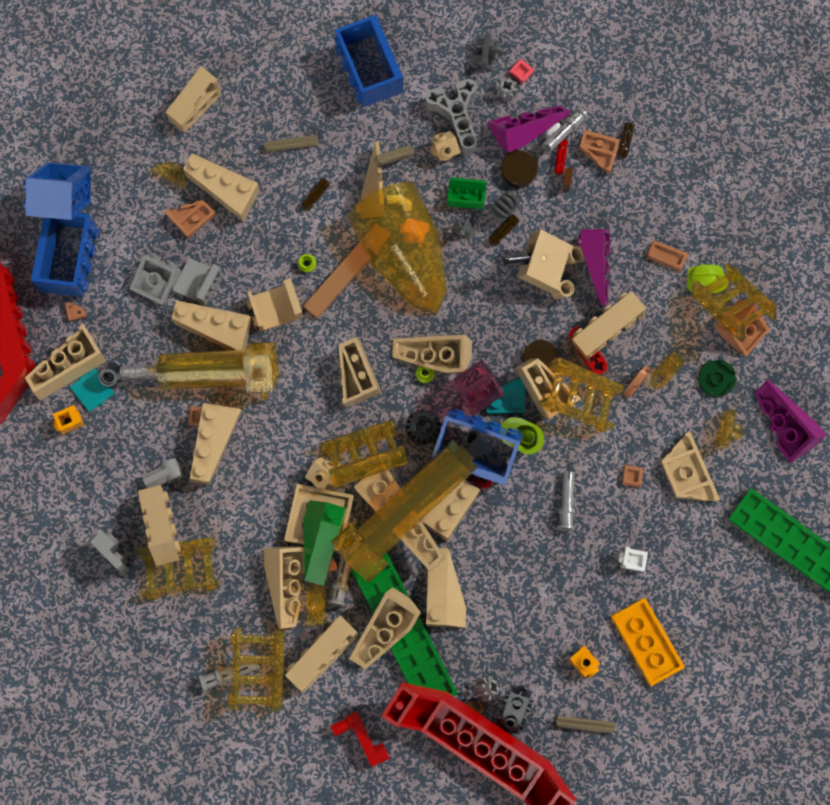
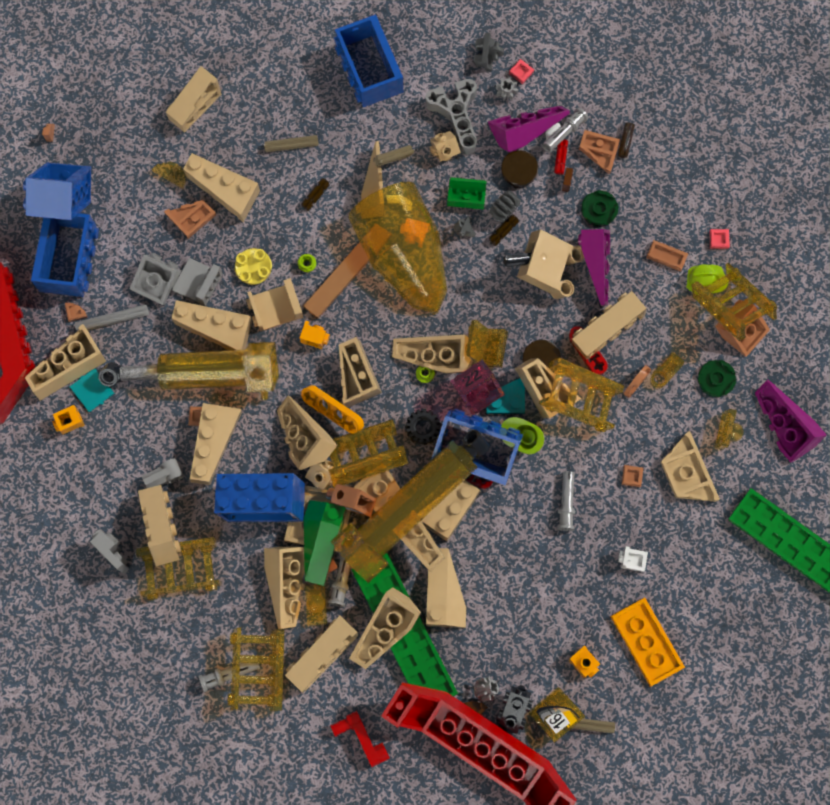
(48, 132): none -> nougat tile
(113, 318): none -> light grey axle
(253, 266): none -> light yellow dish
(260, 497): none -> blue hose
(306, 438): none -> tan wedge
(314, 336): none -> light orange brick
(350, 420): none -> light orange beam
(352, 499): none -> nougat torso
(486, 344): none -> clear yellow bracket
(556, 715): none -> slope
(599, 214): none -> dark green tile
(719, 238): none -> coral tile

